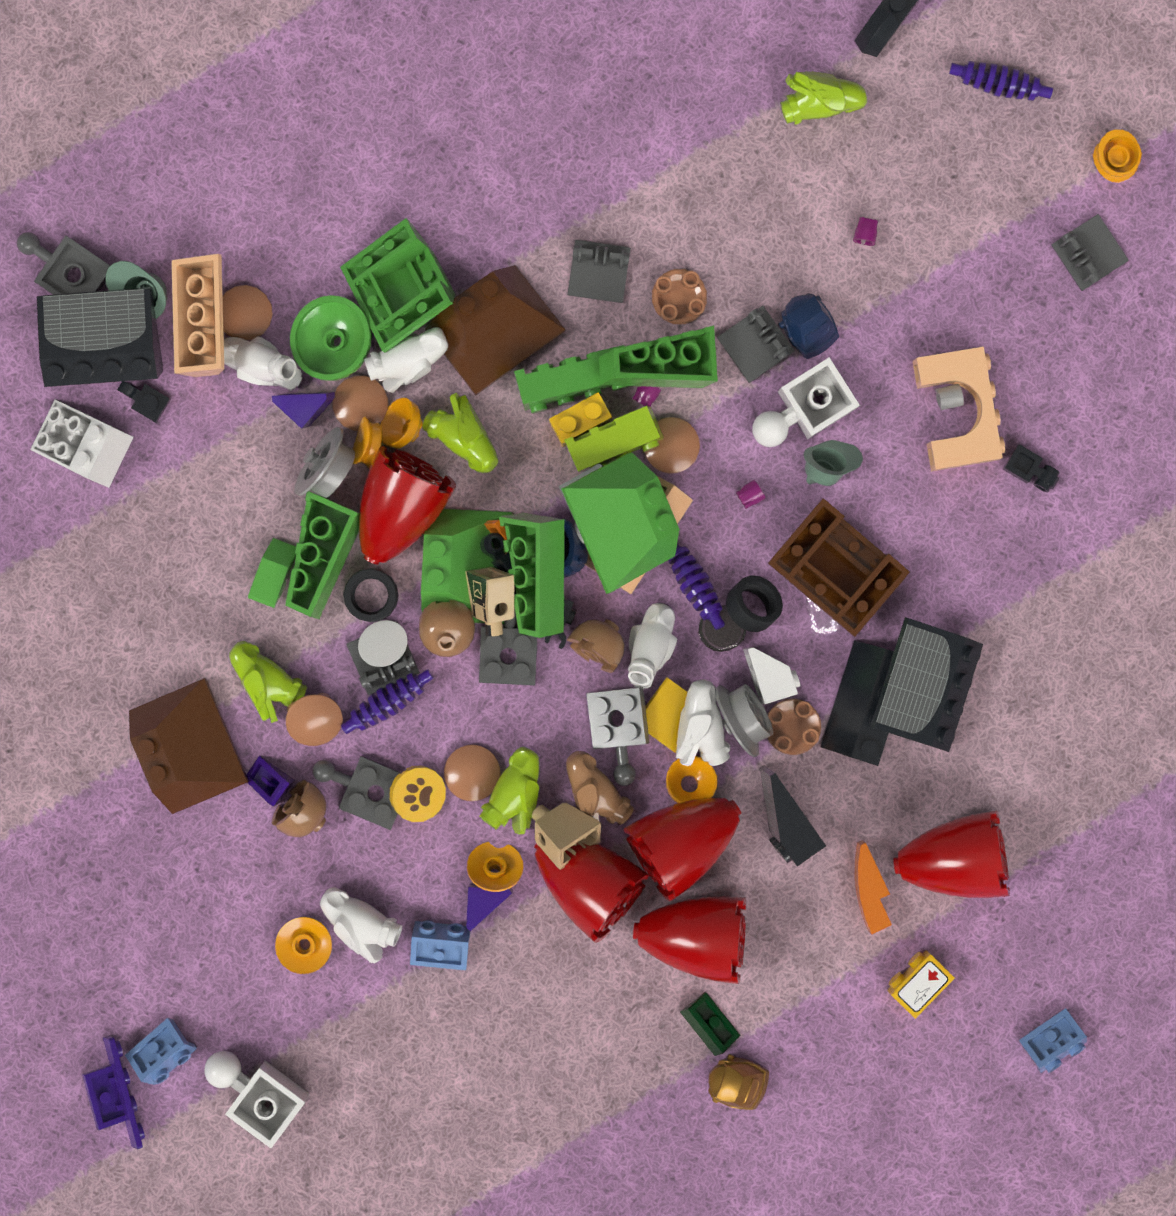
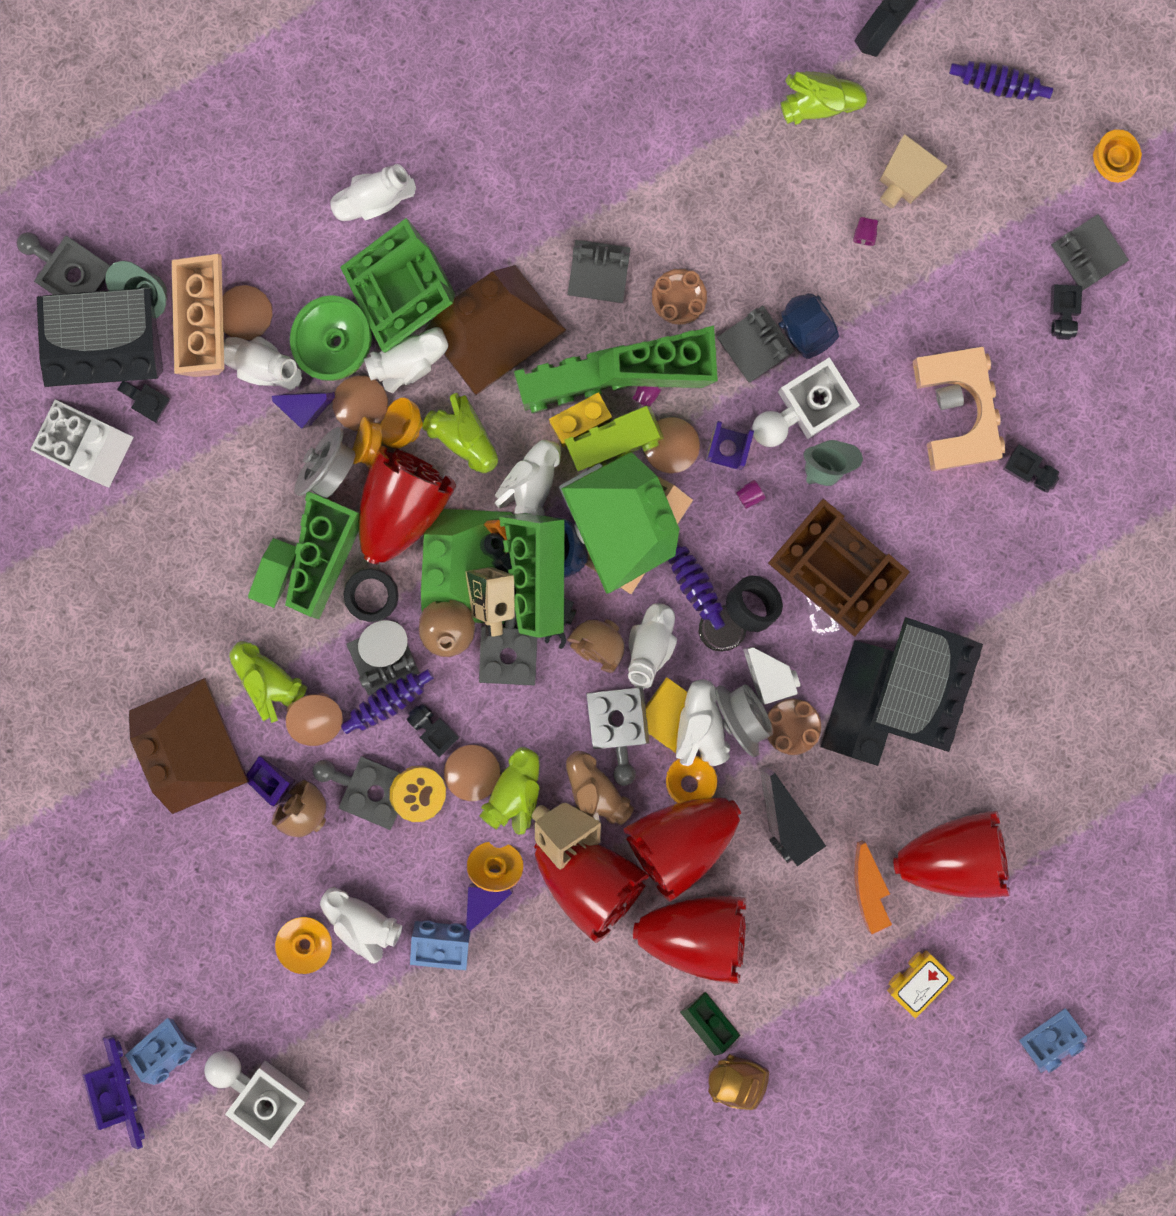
(373, 194): none -> white animal
(438, 736): none -> black plate
(531, 479): none -> white animal
(742, 443): none -> dark purple piece
(909, 172): none -> tan torso
(1066, 302): none -> black plate

